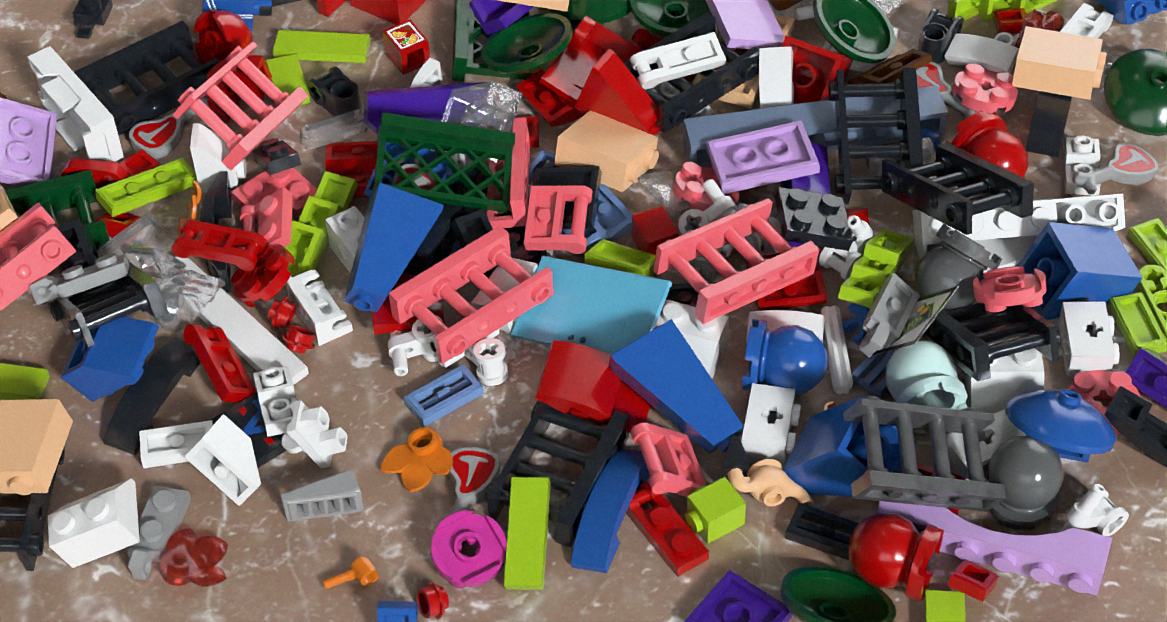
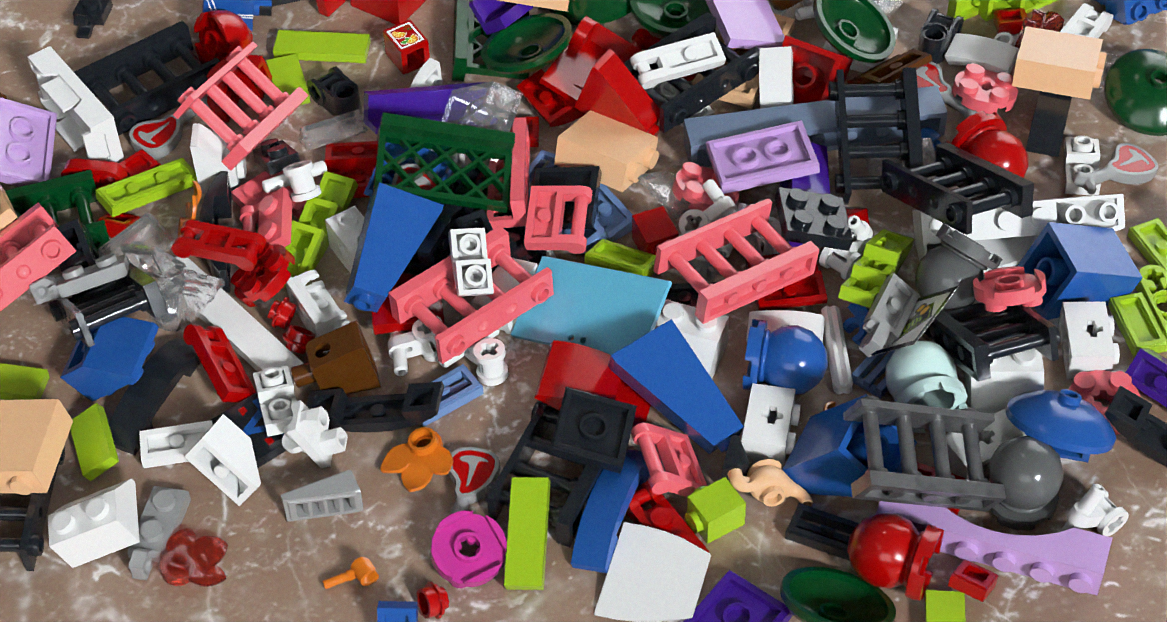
(93, 442): none -> lime tile
(299, 178): none -> white piece
(339, 362): none -> reddish brown torso
(379, 412): none -> black slope
(470, 262): none -> white slope
(593, 430): none -> black tile
(652, 577): none -> white sticker

